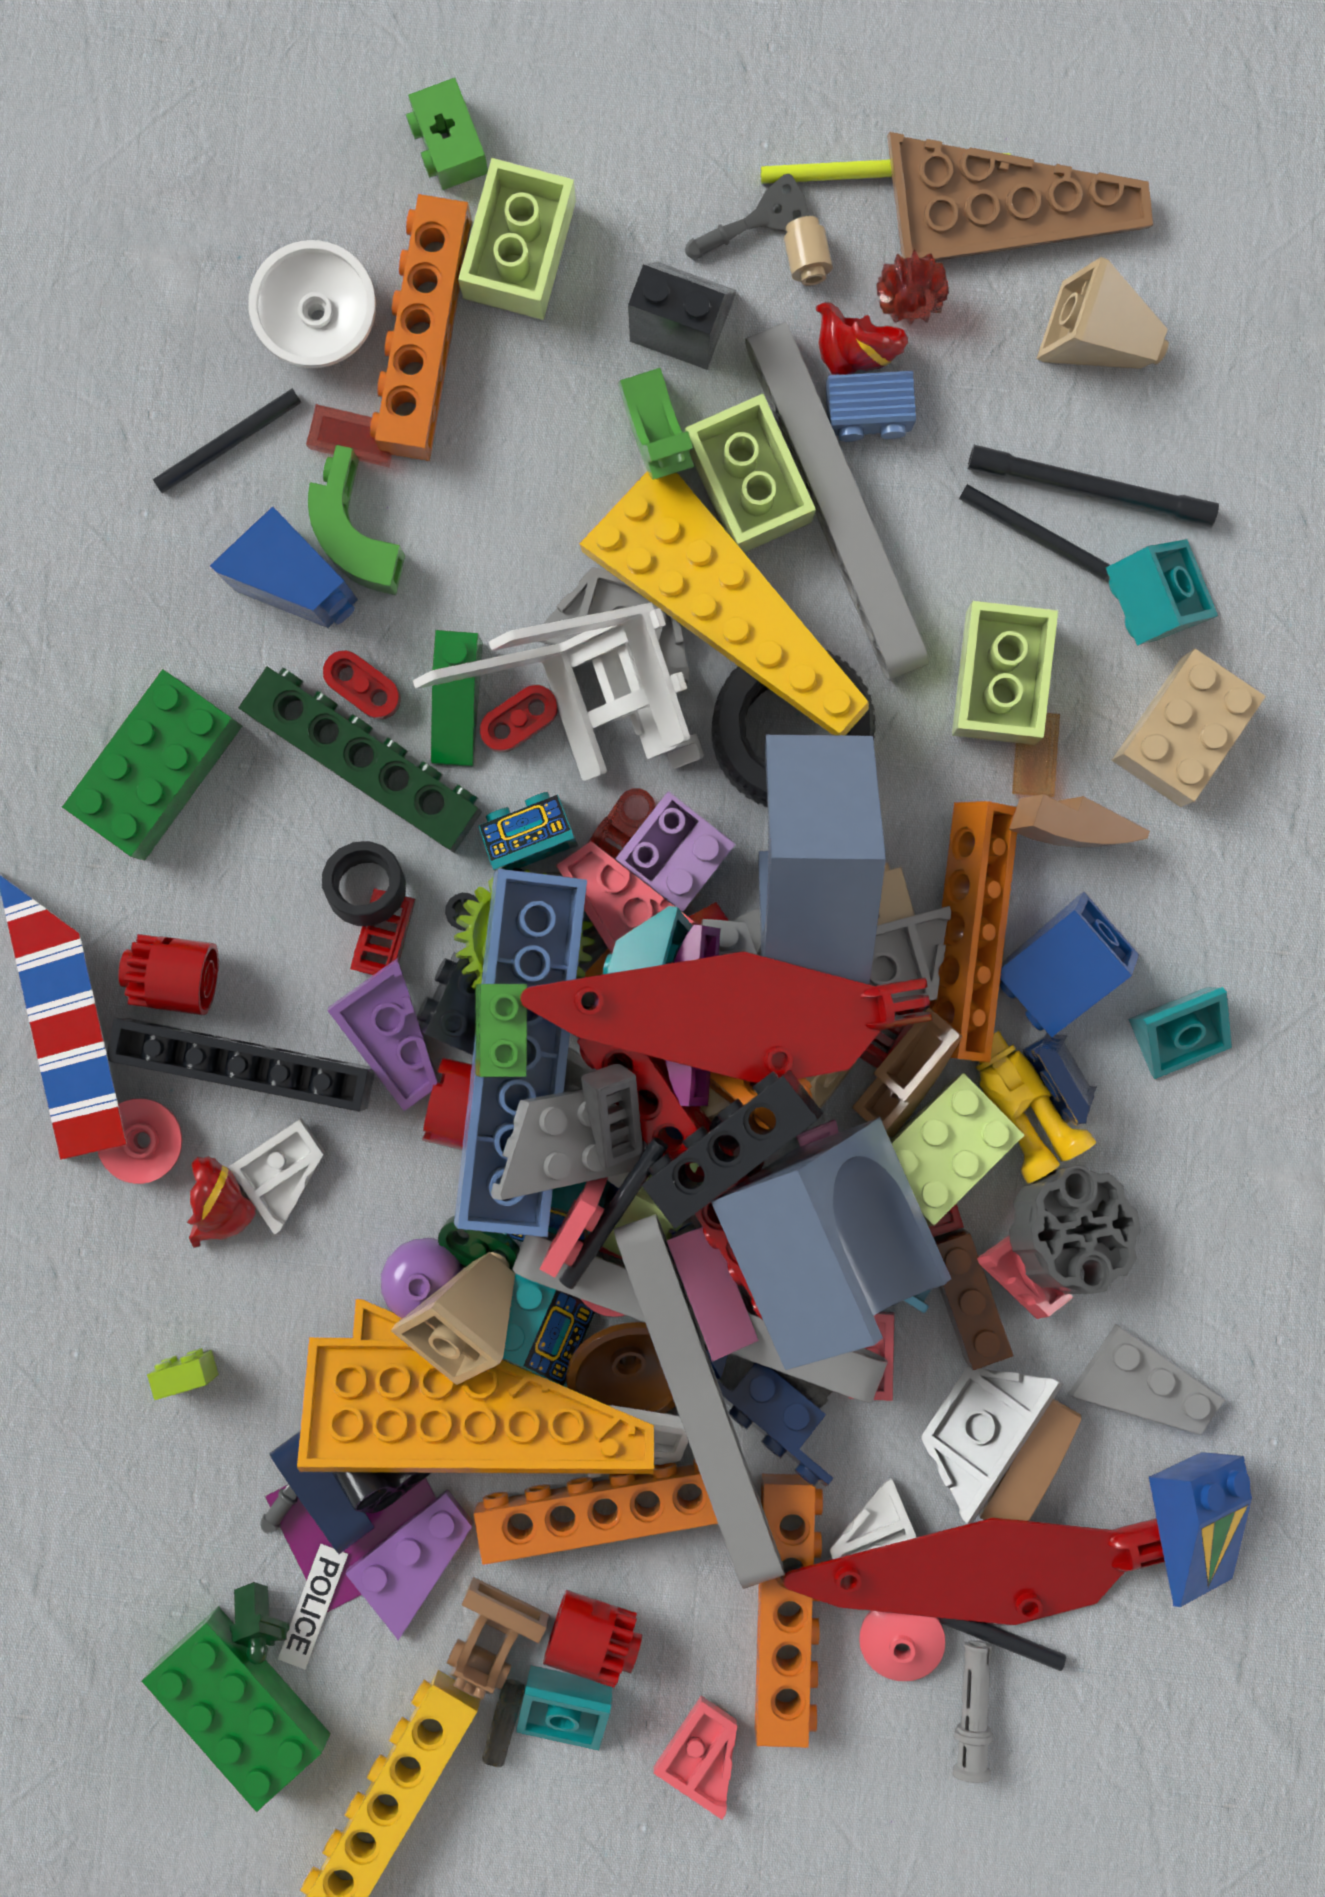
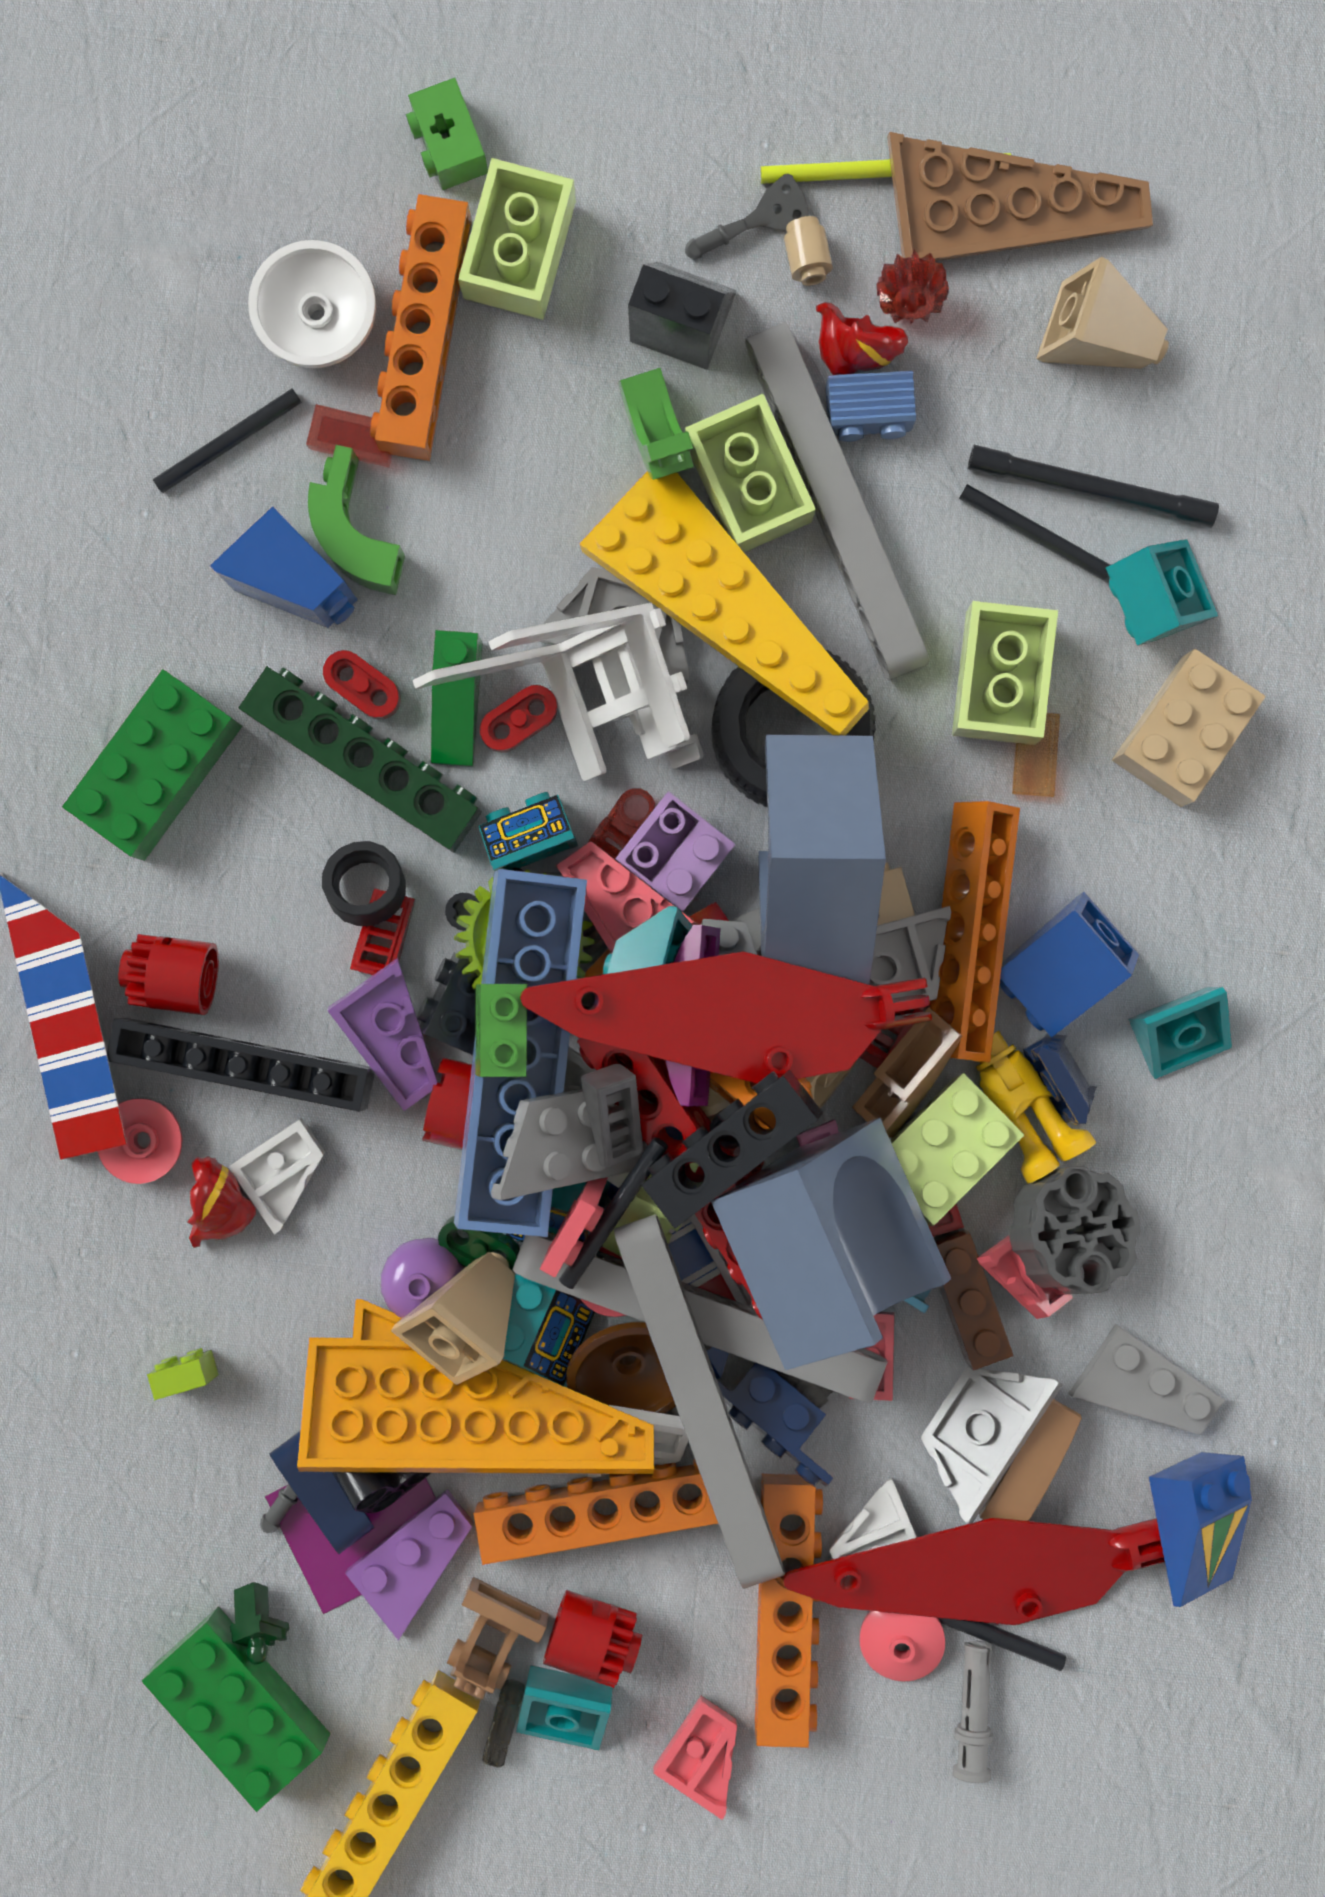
(312, 1606): white sticker -> none
(712, 1294): bright pink sticker -> none
(1073, 823): medium nougat slope -> none

